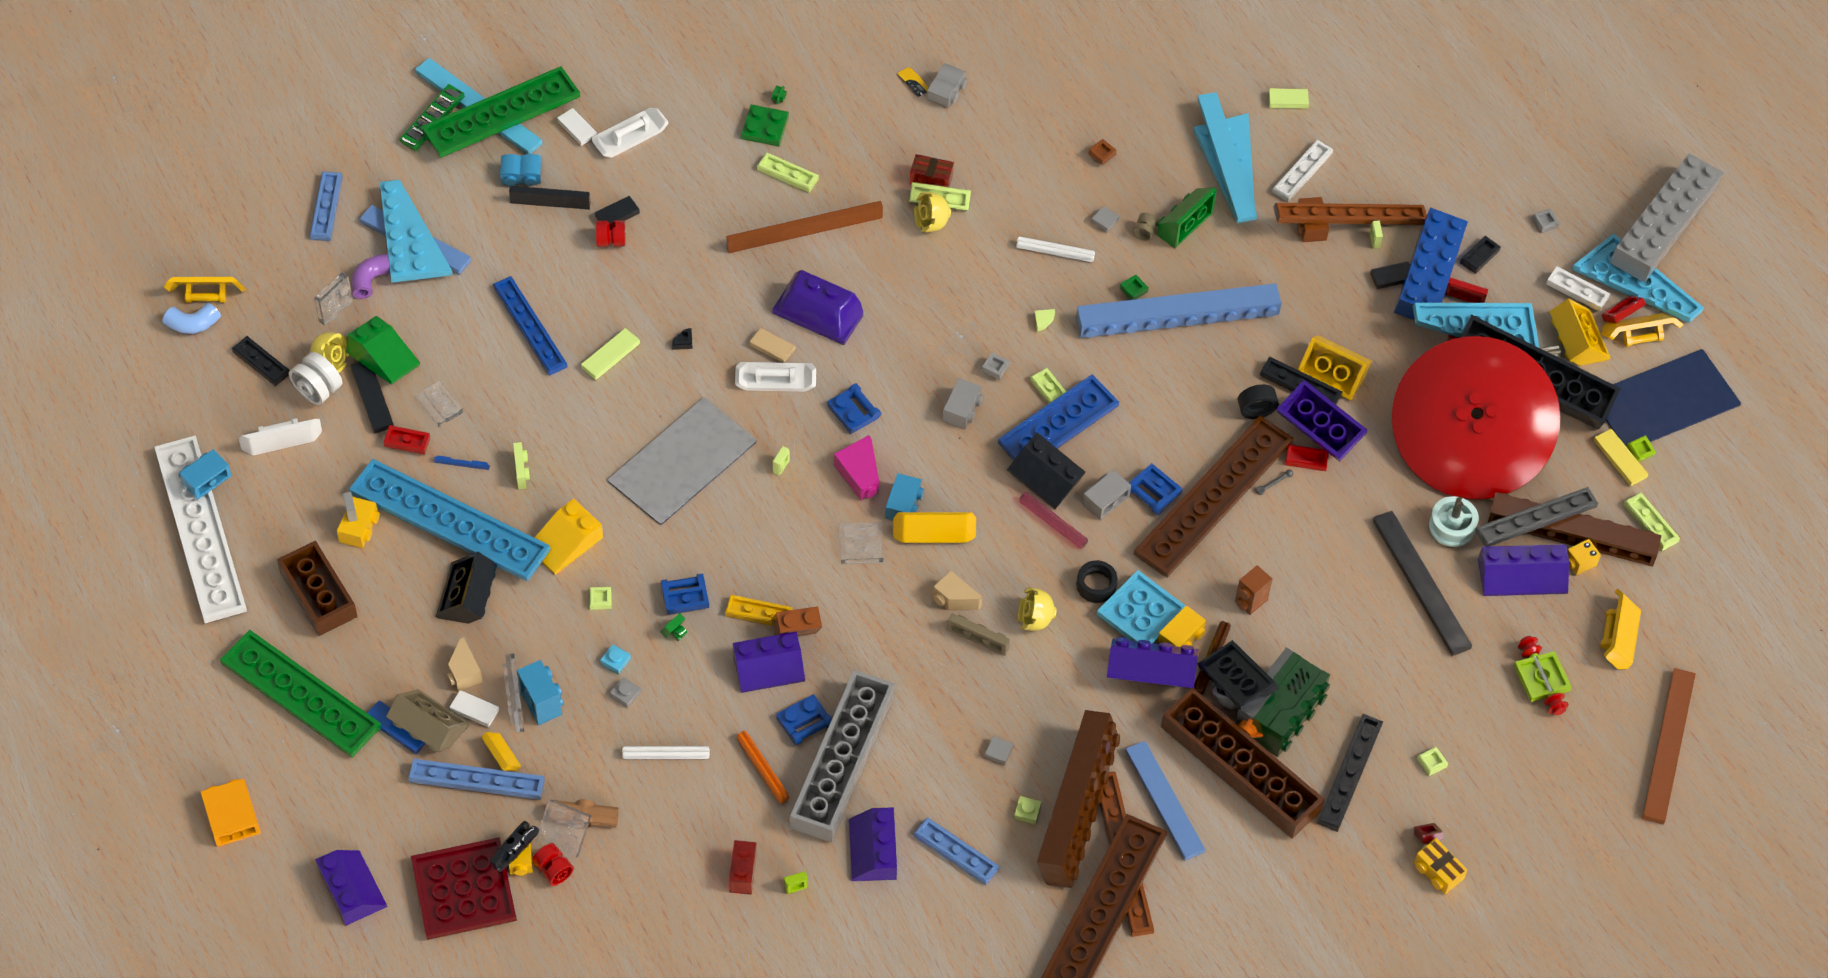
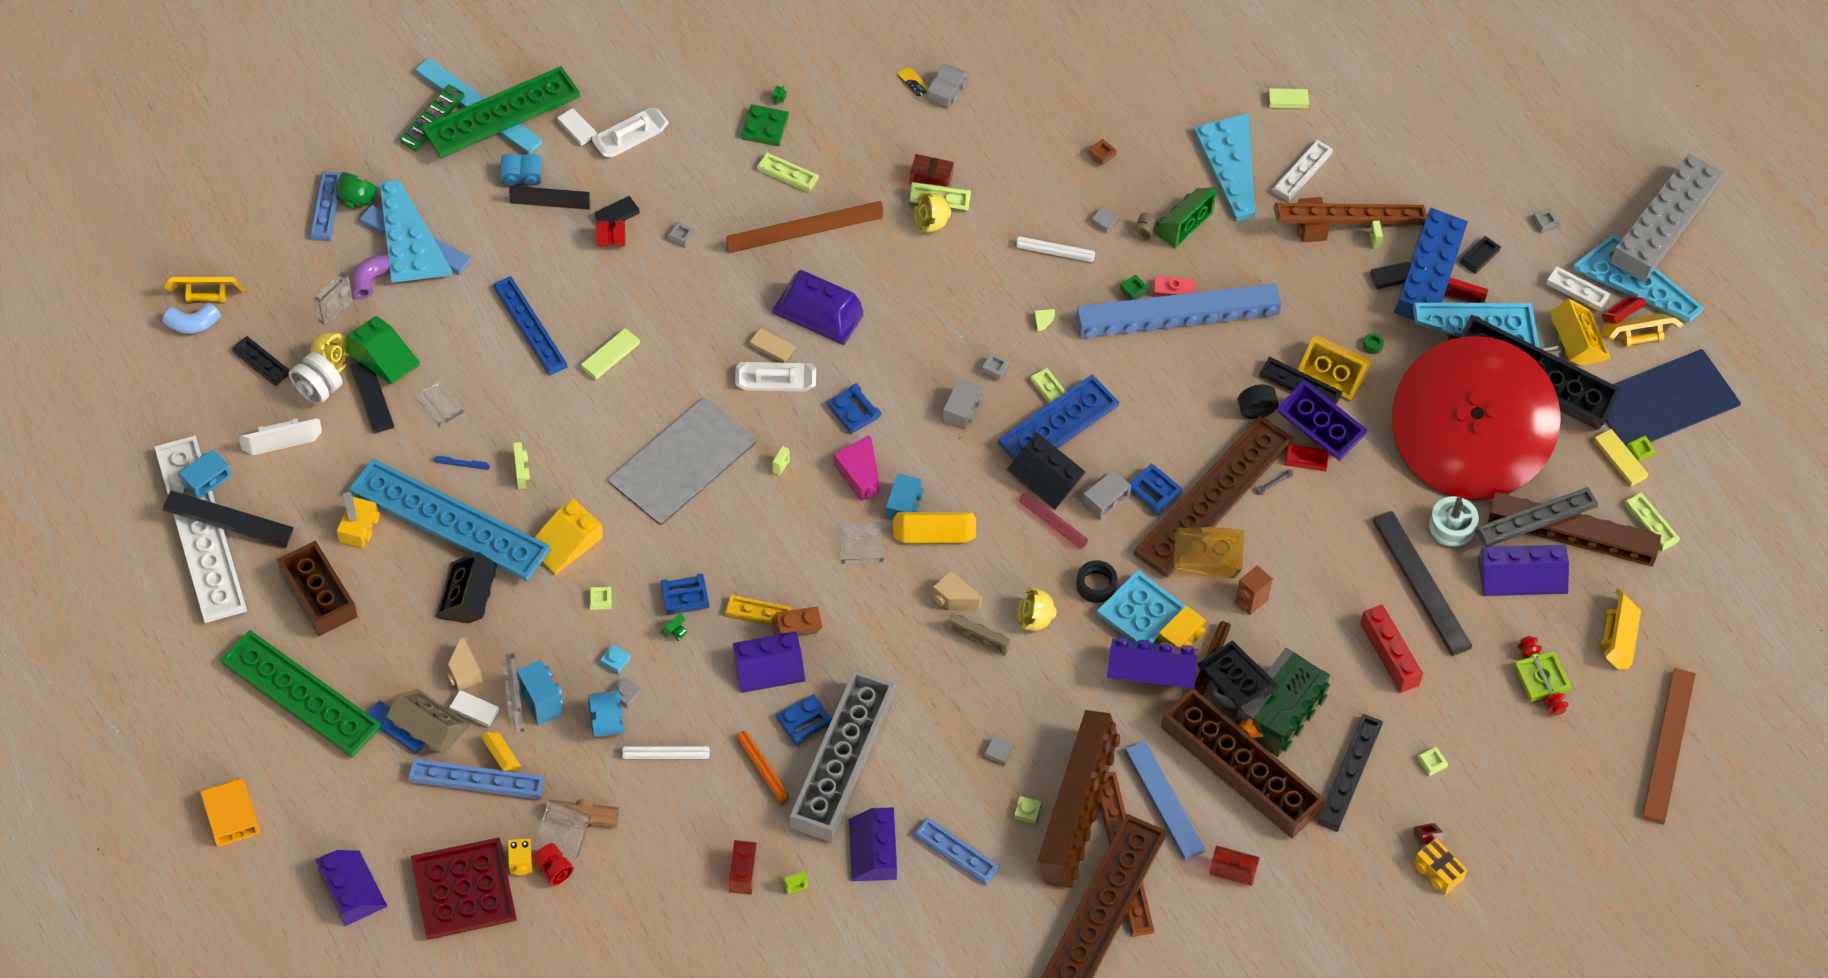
(228, 518): none -> black tile
(354, 191): none -> green cylinder
(407, 439): red plate -> none
(514, 845): black hinge -> none
(605, 713): none -> dark azure brick
(681, 234): none -> light grey tile
(683, 340): black tile -> none
(1173, 286): none -> coral plate
(1209, 550): none -> clear yellow slope
(1227, 157): medium azure tile -> none
(1234, 865): none -> clear red brick
(1373, 343): none -> green tile
(1391, 648): none -> red brick
(1583, 557): yellow brick -> none

